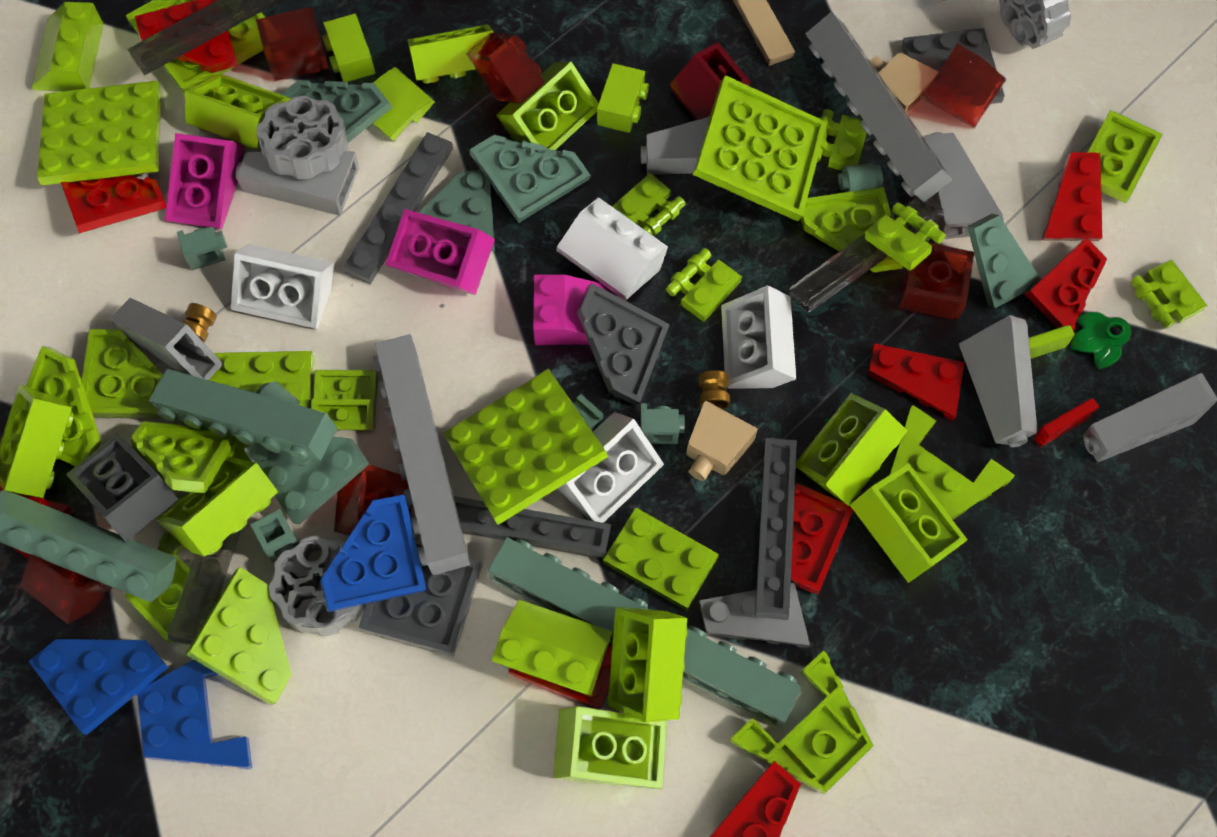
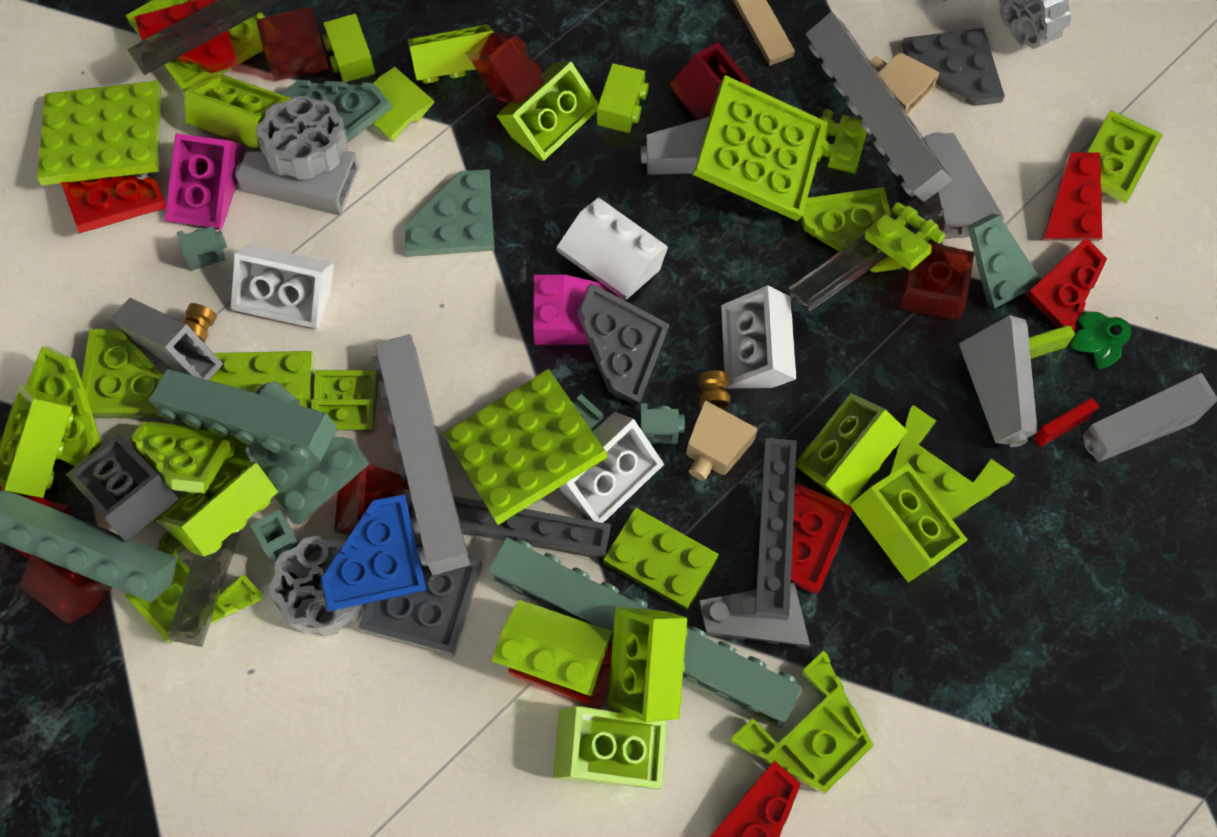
(68, 48): lime slope -> none
(96, 675): blue plate -> none
(178, 721): blue wing -> none
(244, 639): lime plate -> none
(405, 194): dark grey plate -> none
(440, 251): dark pink slope -> none
(528, 173): sand green plate -> none
(644, 200): lime plate -> none
(710, 290): lime plate -> none
(860, 177): sand green brick -> none
(923, 376): red wing -> none
(965, 86): clear red slope -> none
(1174, 291): lime plate -> none

